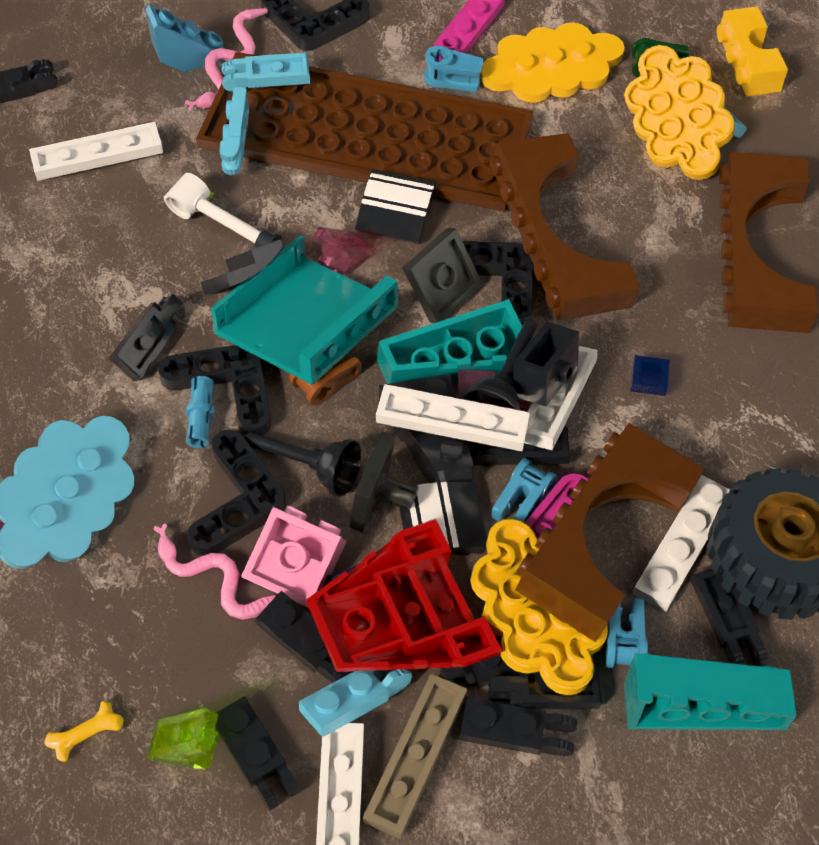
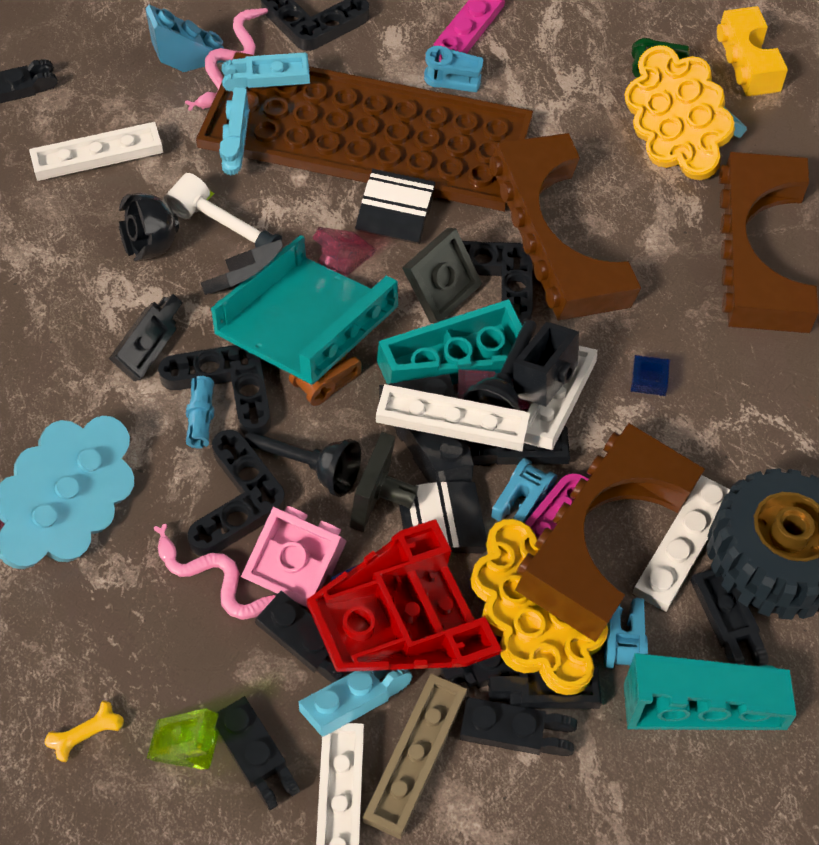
(147, 226): none -> black cylinder
(552, 62): yellow plate -> none

